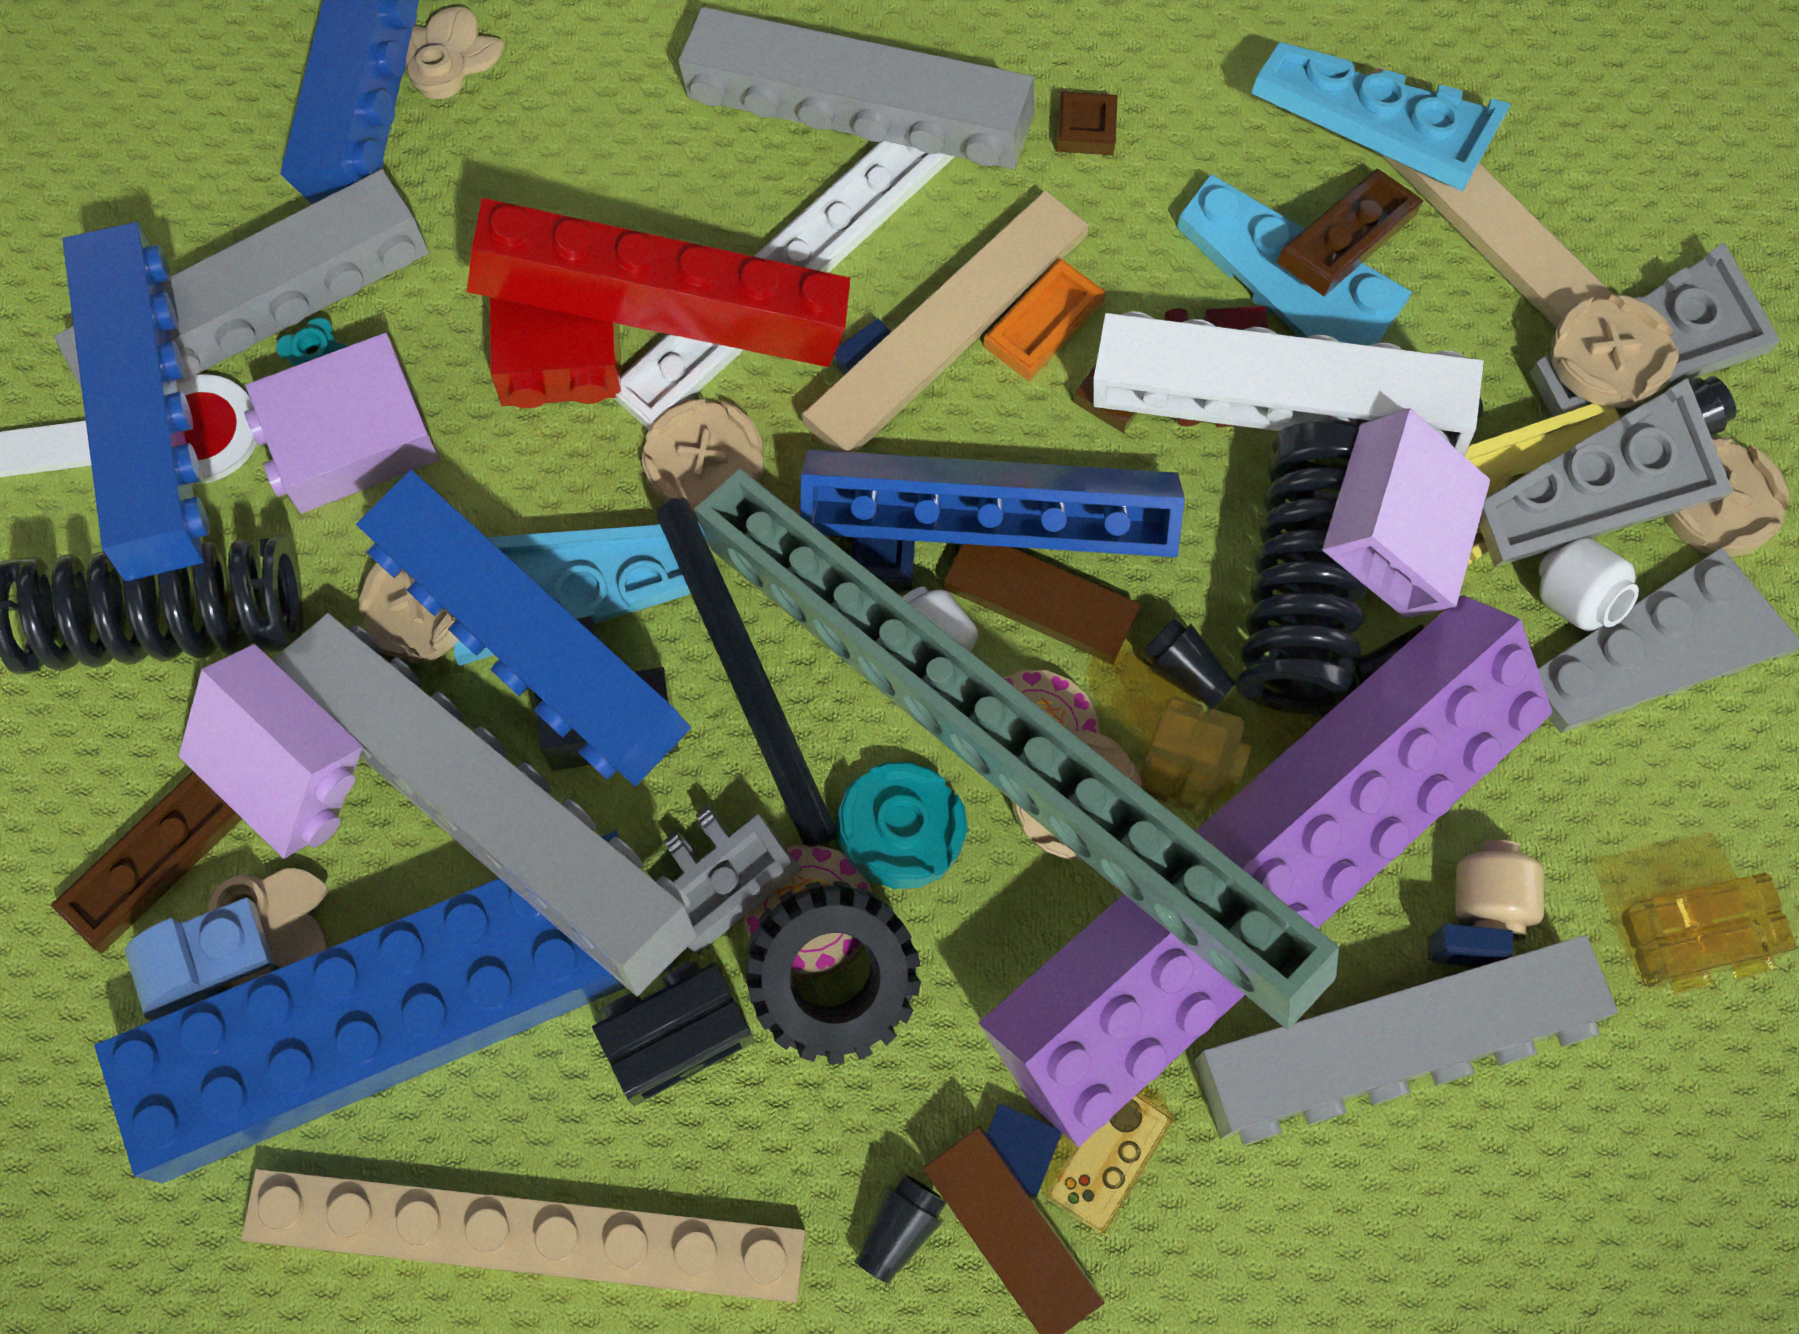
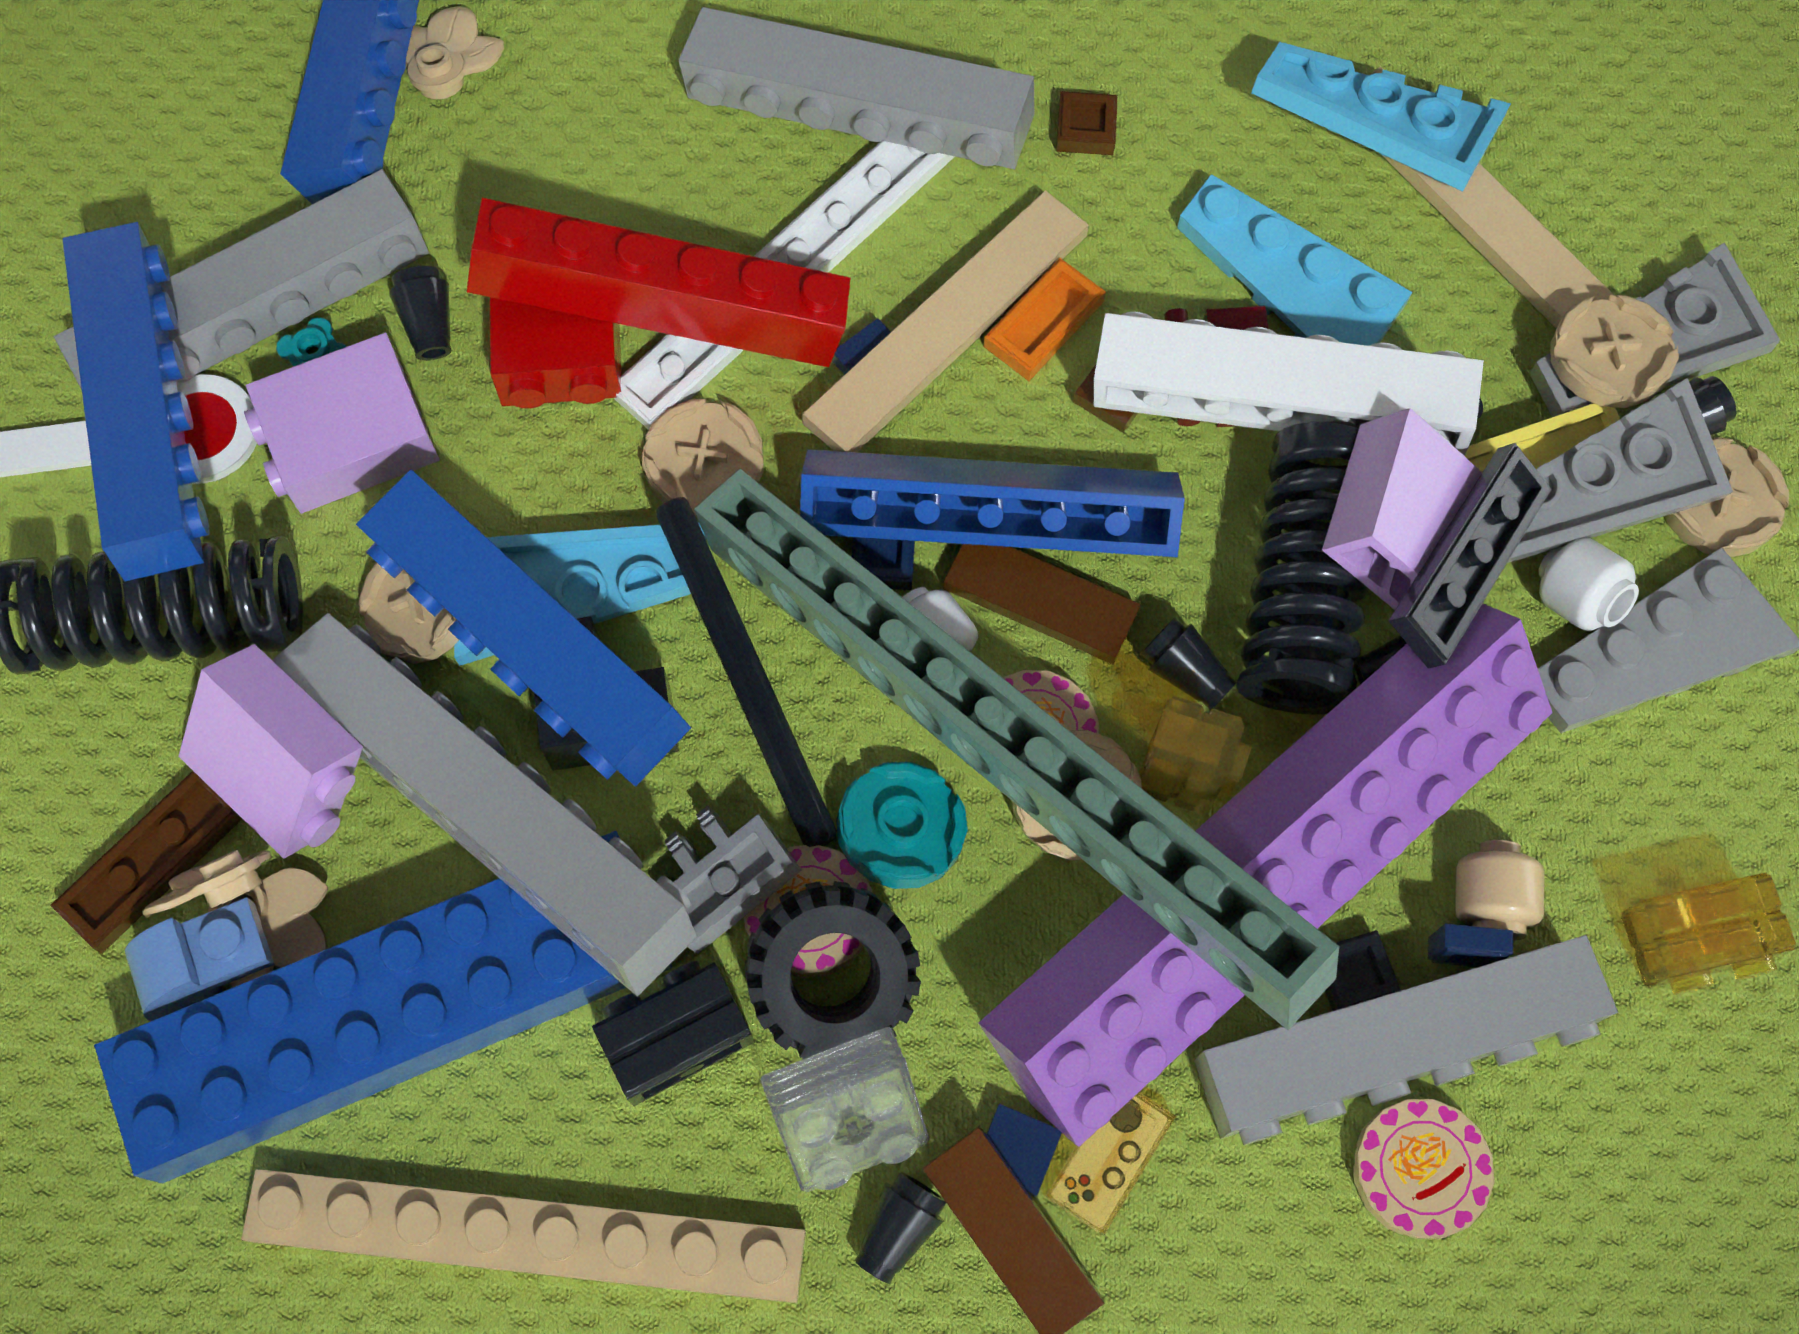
(217, 880): none -> tan plate
(424, 310): none -> black cone
(846, 1110): none -> clear brick
(1349, 232): reddish brown tile -> none
(1361, 972): none -> black tile
(1423, 1169): none -> tan tile
(1470, 556): none -> black tile

